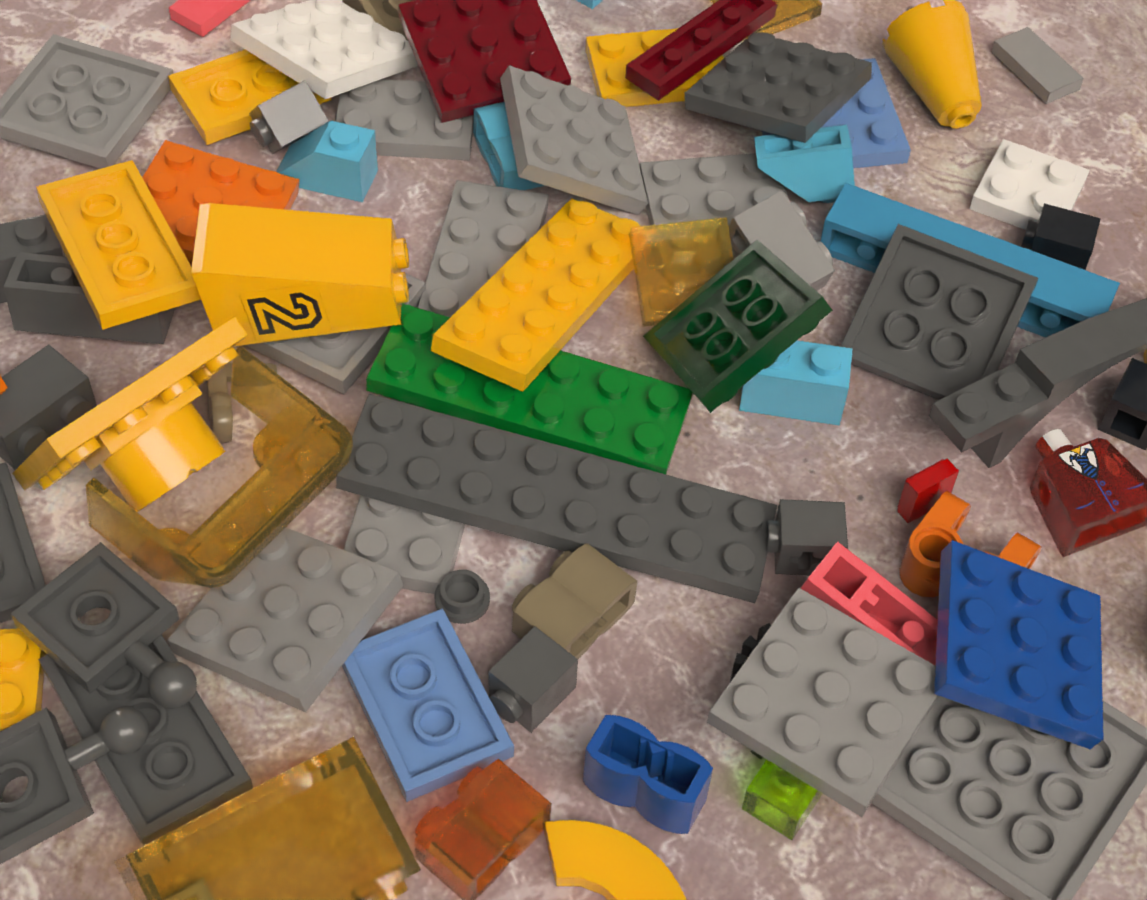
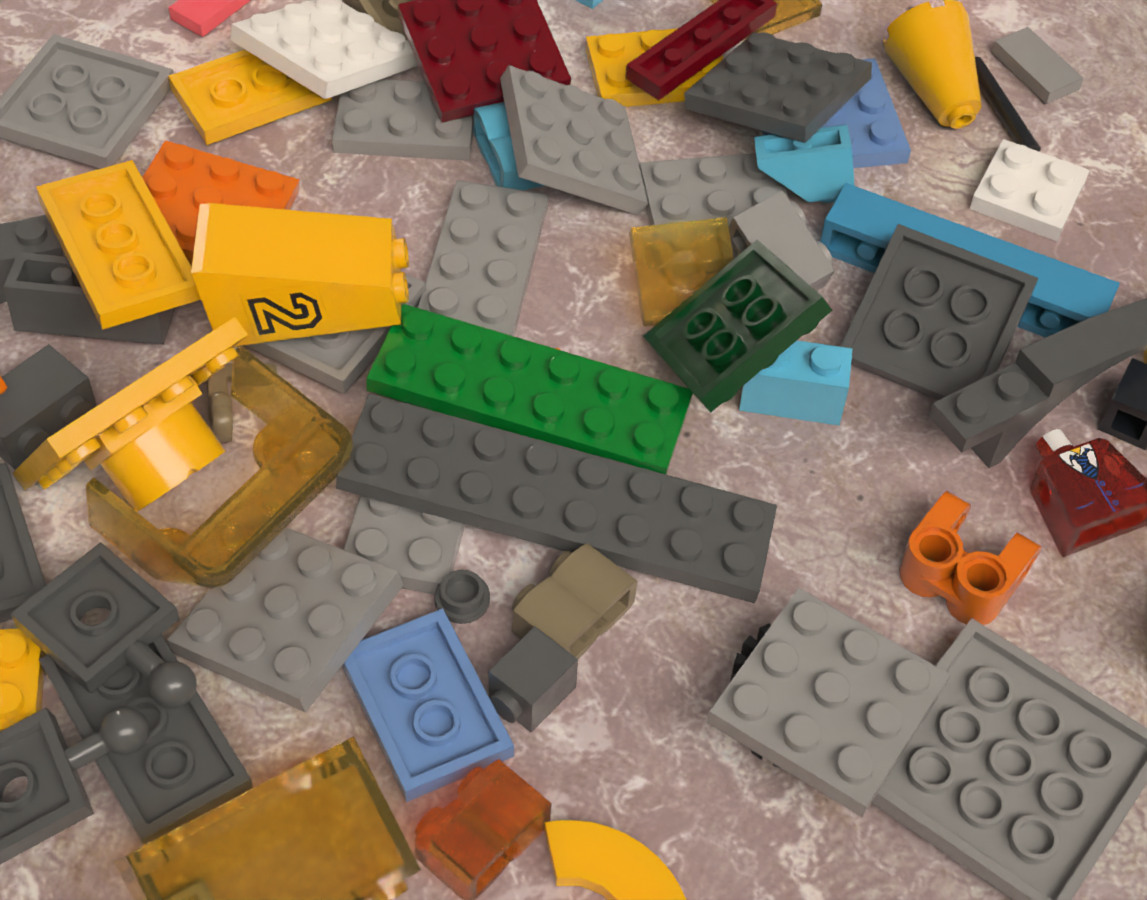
(287, 117): brick -> none
(334, 160): medium azure slope -> none
(540, 296): yellow plate -> none
(656, 777): blue brick -> none
(778, 805): clear neon green plate -> none
(805, 534): dark grey brick -> none
(872, 600): coral slope -> none
(925, 488): red tile -> none
(1003, 107): none -> black piece
(1019, 645): blue plate -> none
(1062, 235): black brick -> none

